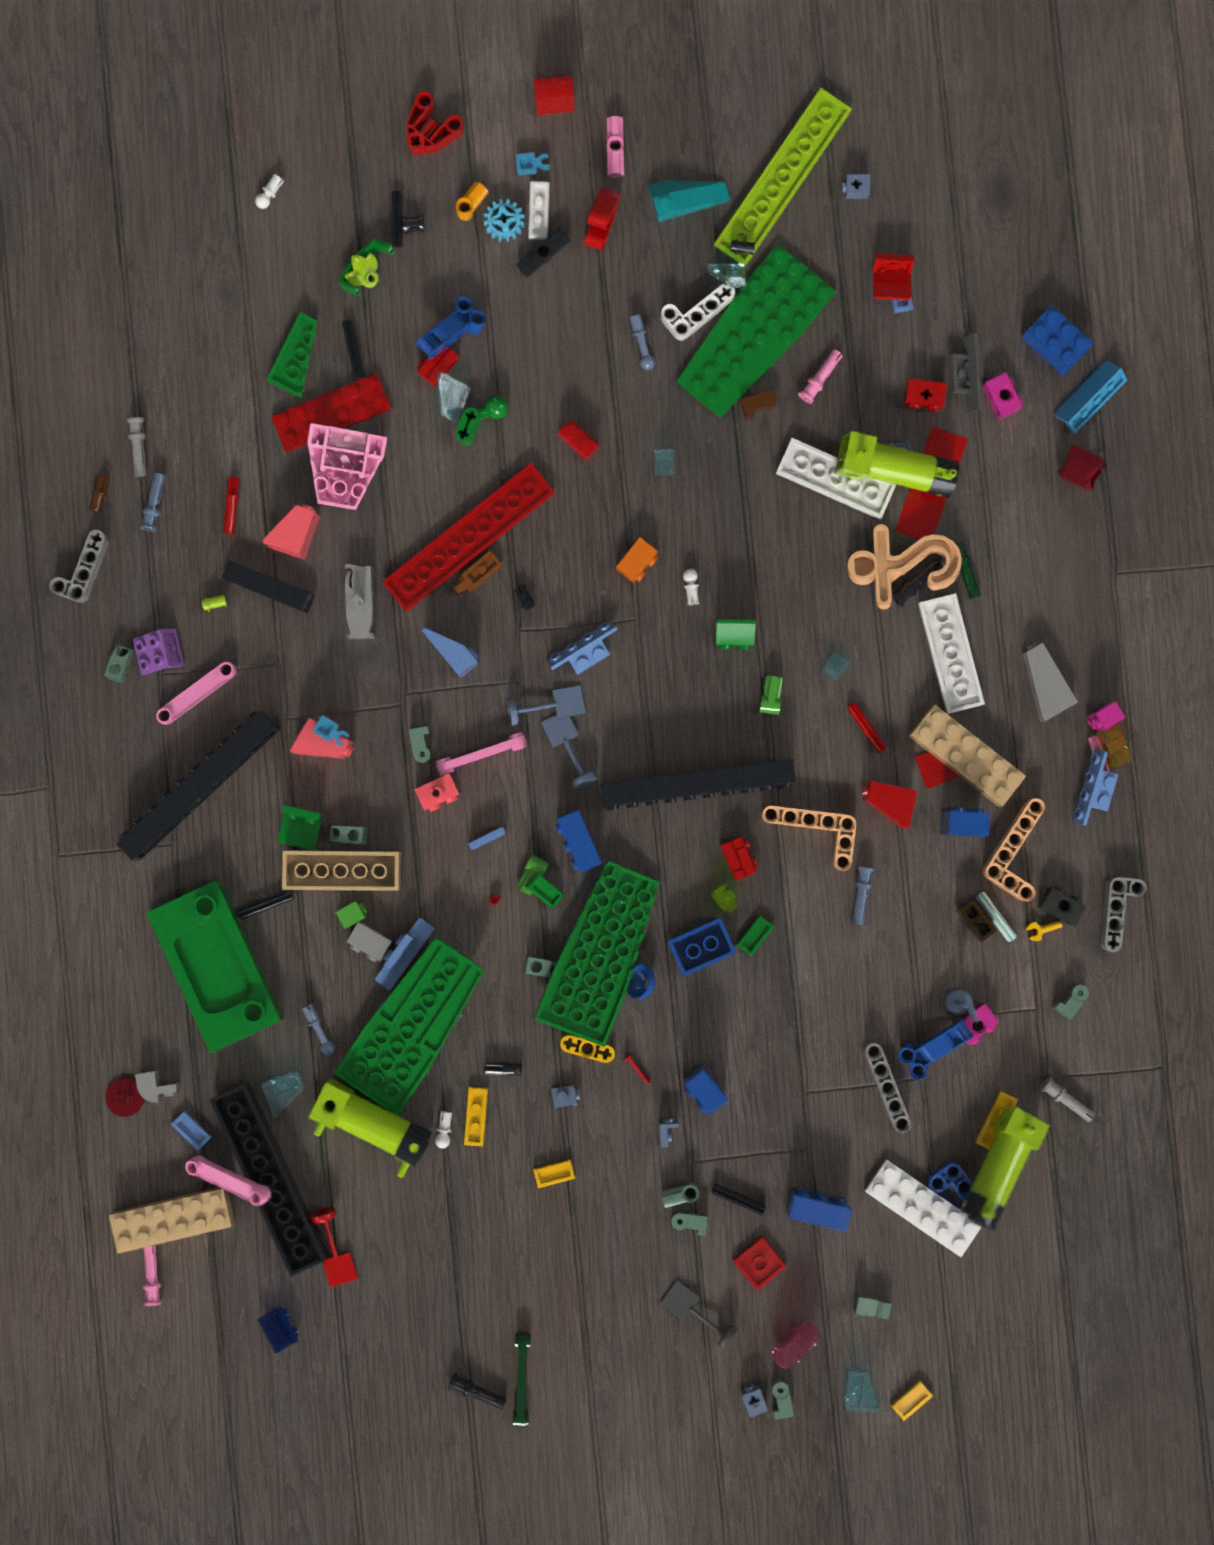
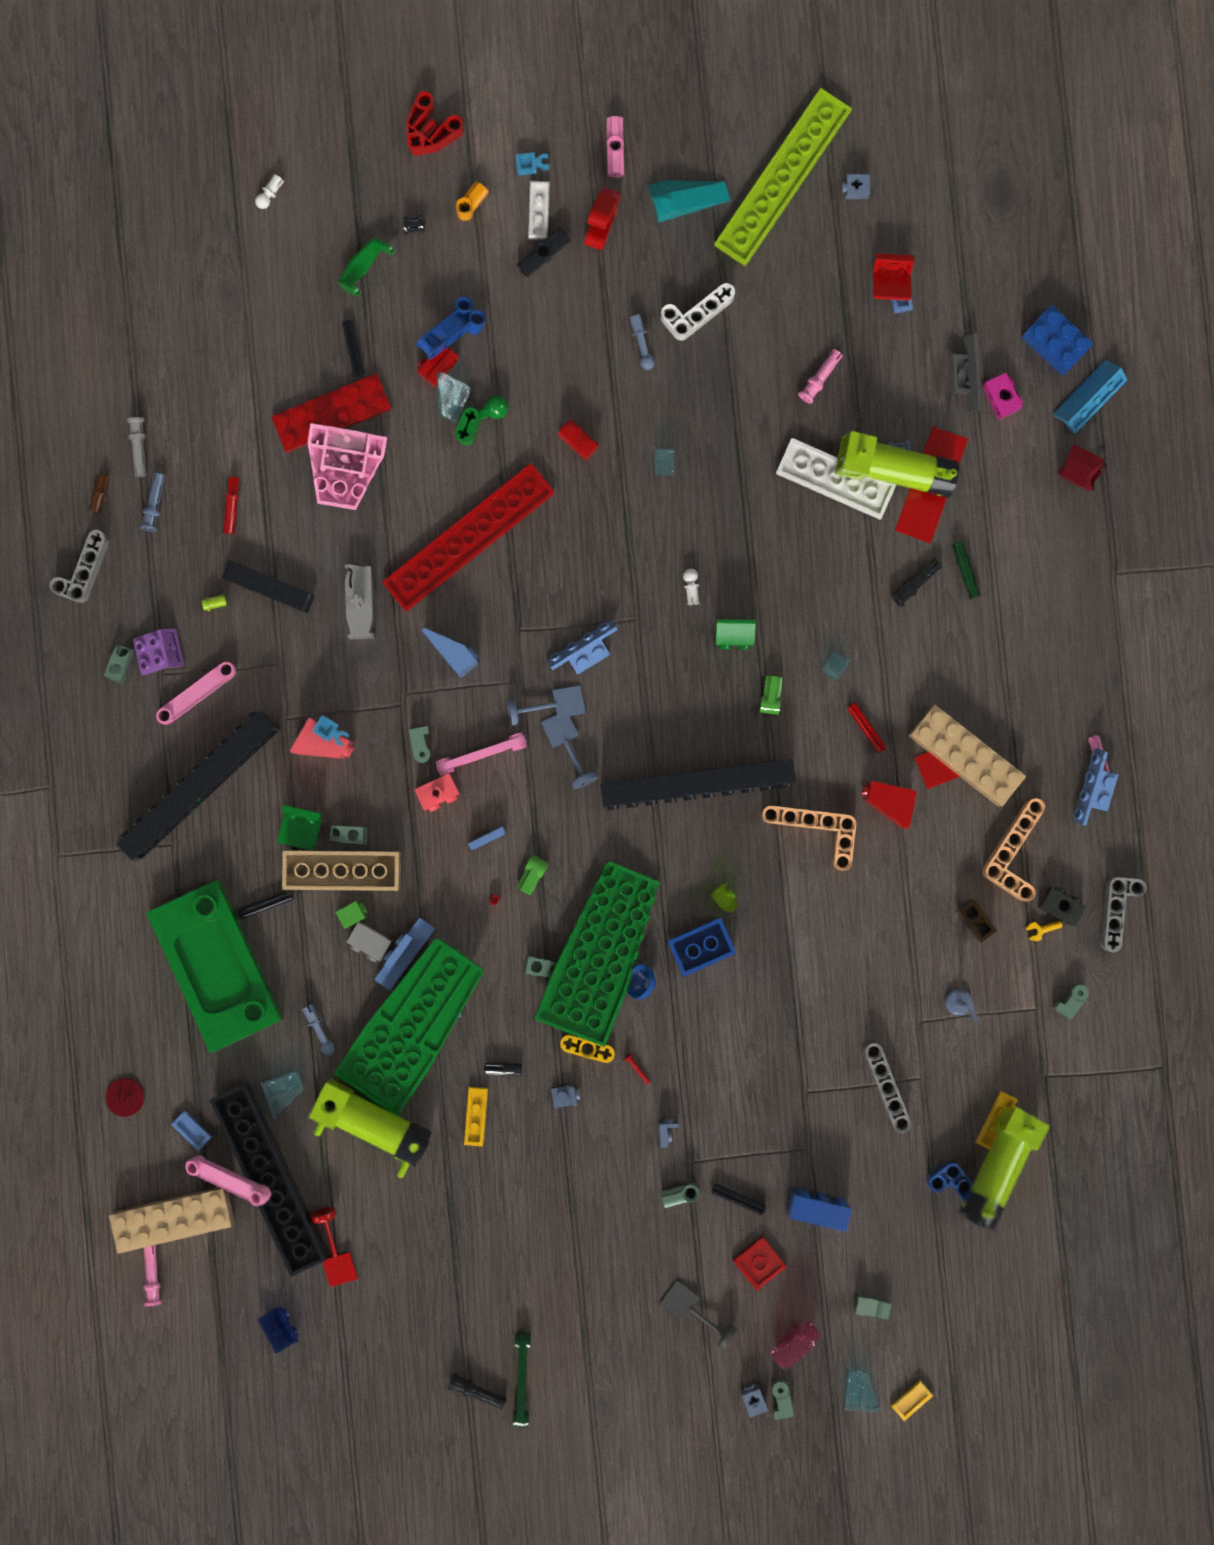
(150, 1088): light grey brick -> none
(293, 361): green wing -> none
(294, 532): coral slope -> none
(362, 269): lime plate -> none
(397, 219): black axle -> none
(442, 1140): white pin -> none
(478, 573): dark orange hinge -> none
(511, 219): medium azure gear -> none
(524, 597): black pin -> none
(544, 890): green tile -> none
(554, 94): red slope -> none
(554, 1173): yellow tile -> none
(578, 841): blue brick -> none
(637, 560): orange brick -> none
(690, 1220): sand green leg -> none
(705, 1089): blue brick -> none
(728, 274): clear light blue wing -> none
(738, 858): red brick -> none
(742, 247): black pin -> none
(755, 330): green wing -> none
(755, 935): green tile -> none
(764, 400): reddish brown leg -> none
(863, 886): sand blue pin -> none
(884, 568): light nougat piece -> none
(922, 1207): white plate -> none
(934, 391): red brick -> none
(934, 1048): blue piece -> none
(951, 653): white plate -> none
(969, 823): blue brick -> none
(987, 1020): dark pink brick -> none
(996, 917): light aqua axle -> none
(1047, 683): light grey slope -> none
(1060, 1094): light grey pin -> none
(1105, 717): dark pink brick -> none
(1116, 746): clear yellow brick -> none

